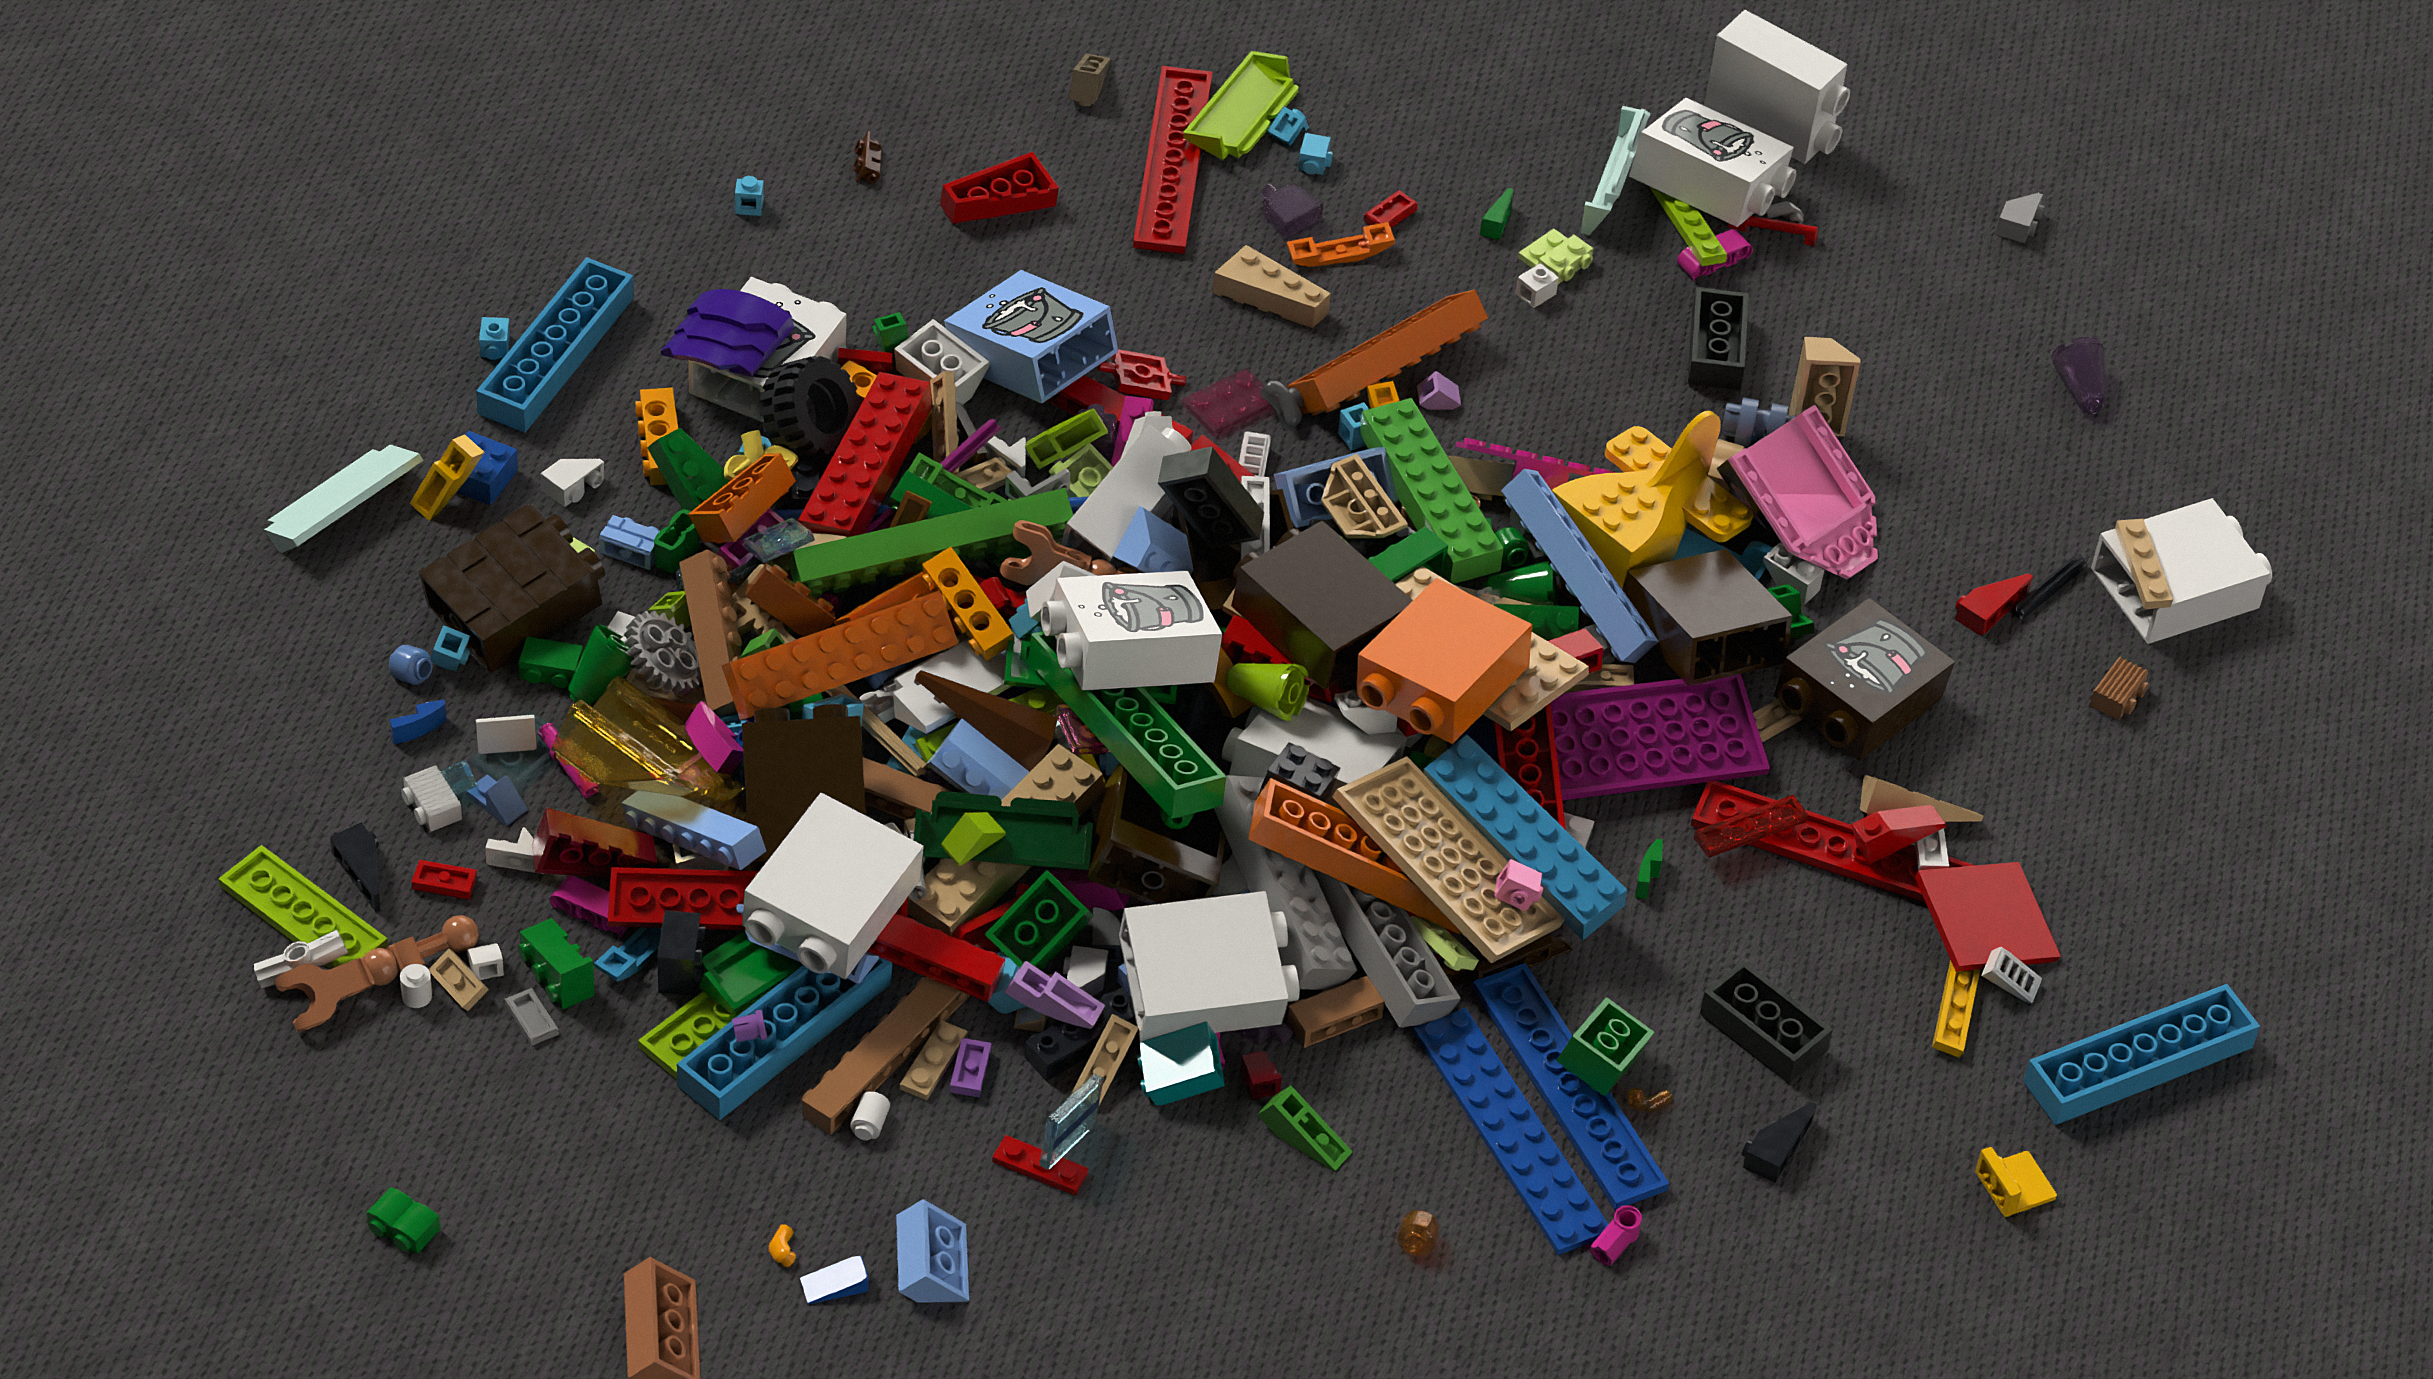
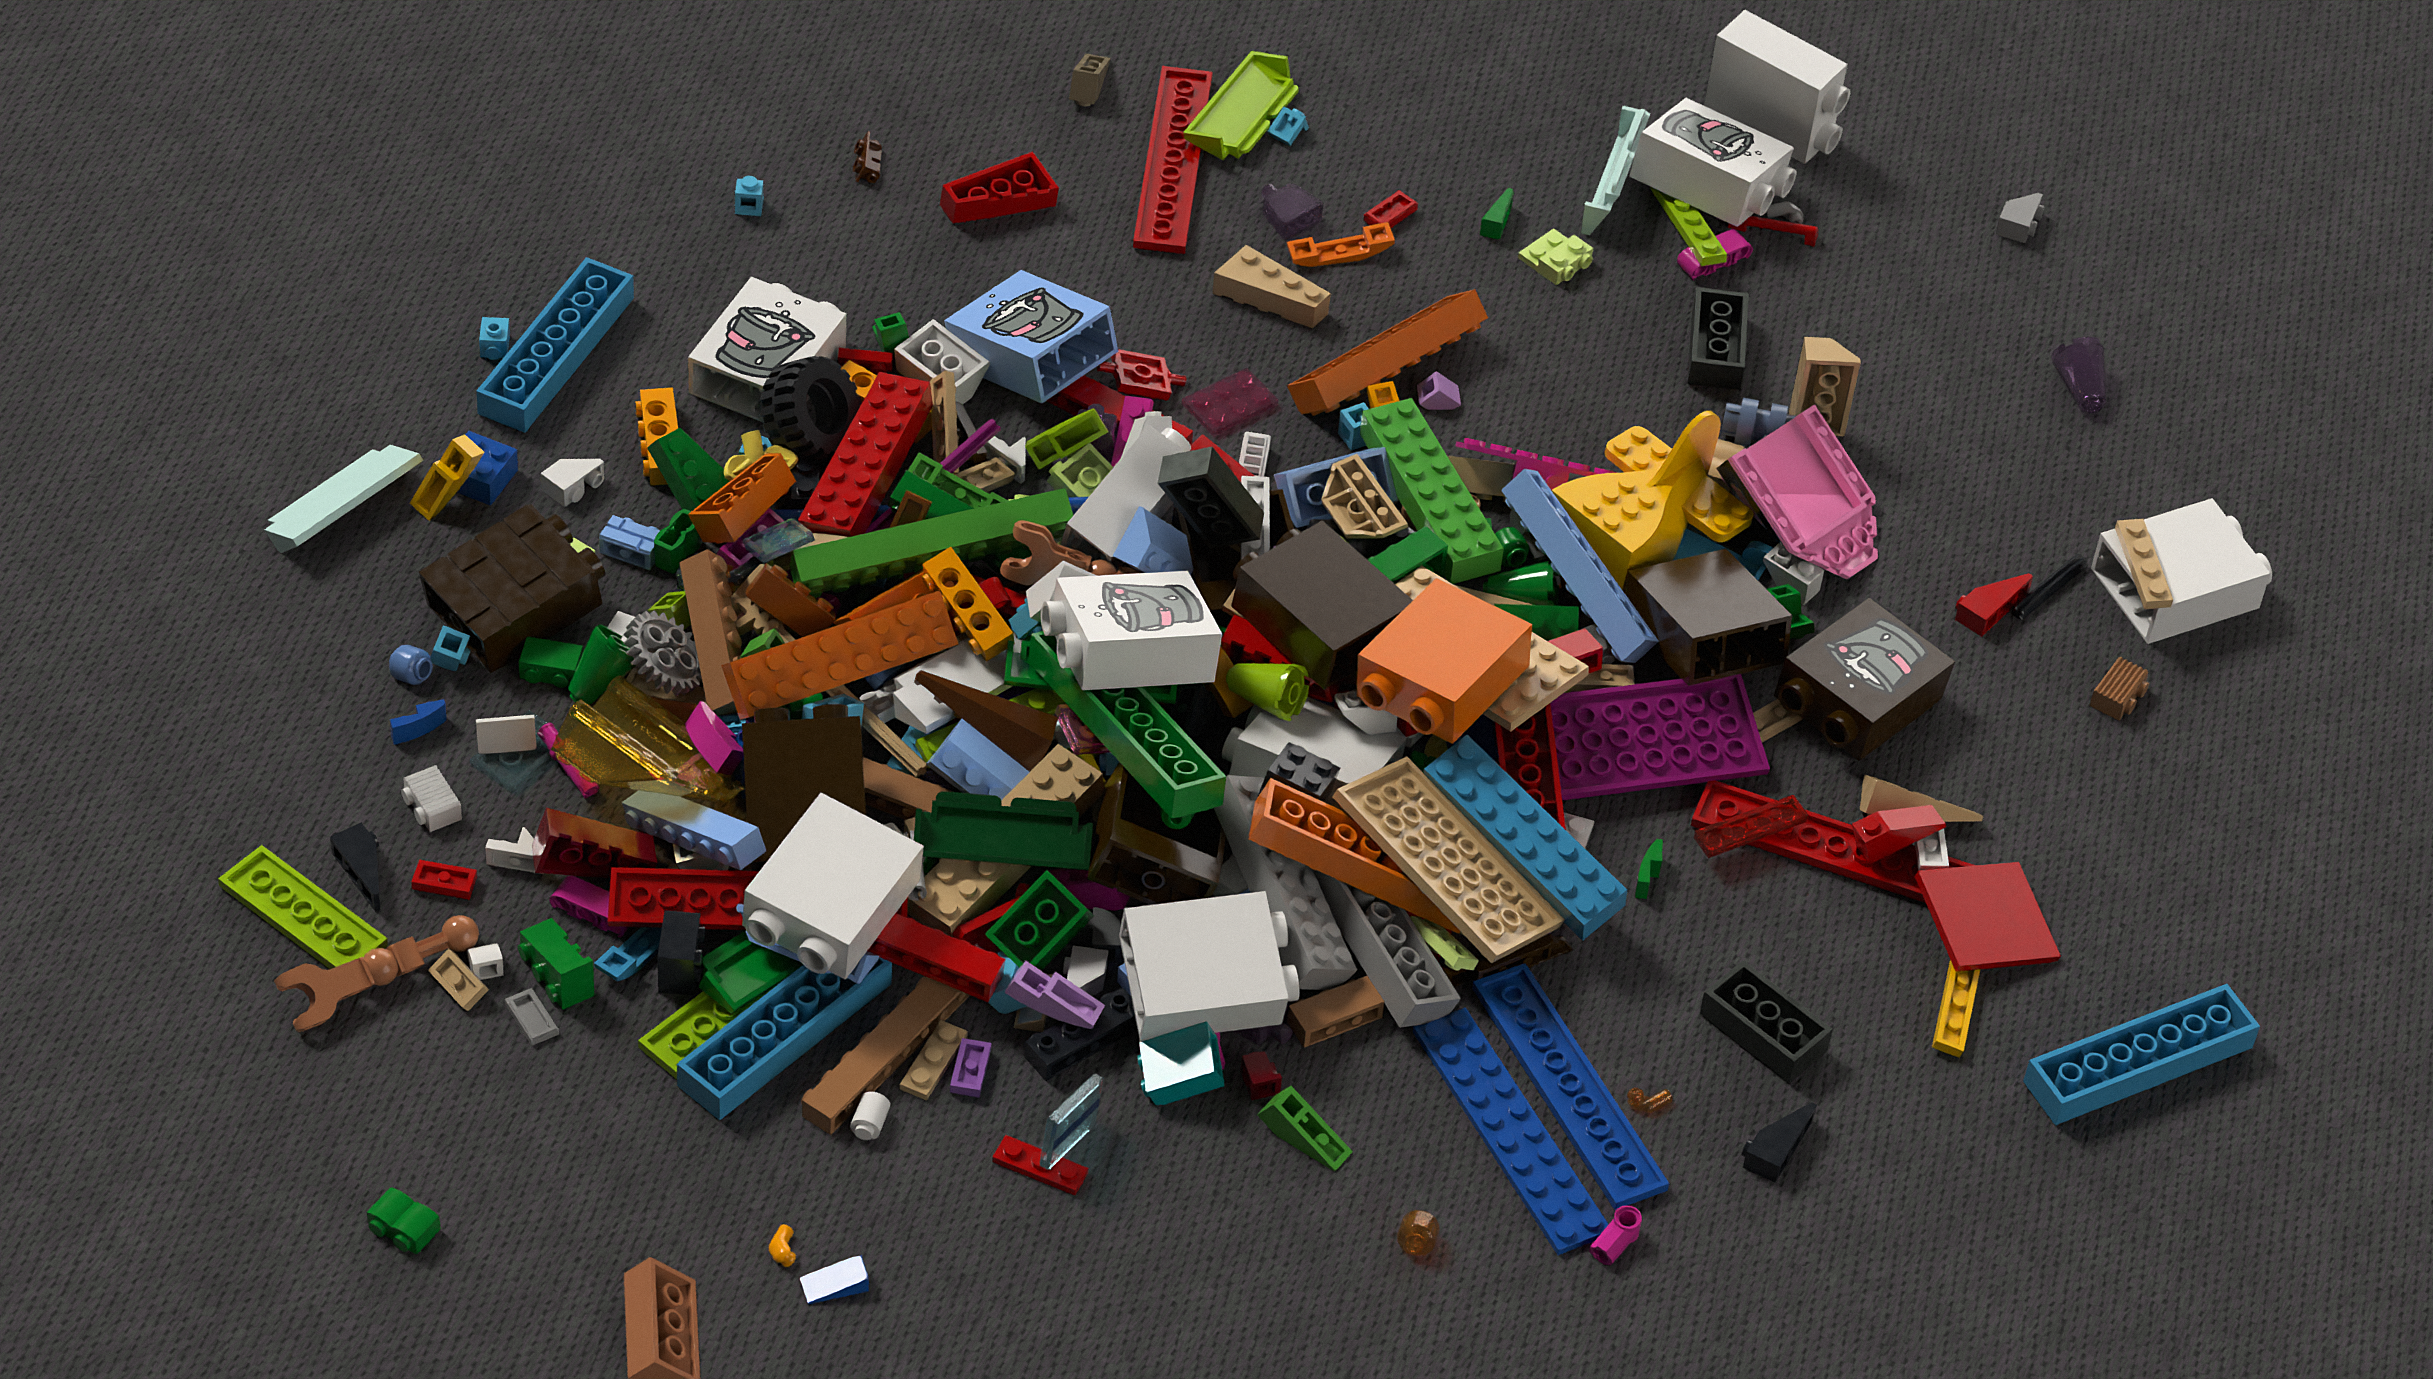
(316, 953): white piece -> none
(416, 985): white brick -> none
(459, 777): clear light blue slope -> none
(498, 799): medium blue slope -> none
(730, 331): dark purple slope -> none
(749, 1027): medium lavender bush -> none
(932, 1255): light blue slope -> none
(971, 836): lime slope -> none
(1019, 487): light grey bracket -> none
(1108, 1052): tan plate -> none
(1284, 402): dark grey piece -> none
(1315, 154): medium azure brick -> none
(1489, 595): clear plate -> none
(1518, 885): bright pink brick -> none
(1537, 285): white brick -> none
(1605, 1046): green brick -> none
(1994, 974): white slope -> none
(2013, 1181): yellow bracket -> none

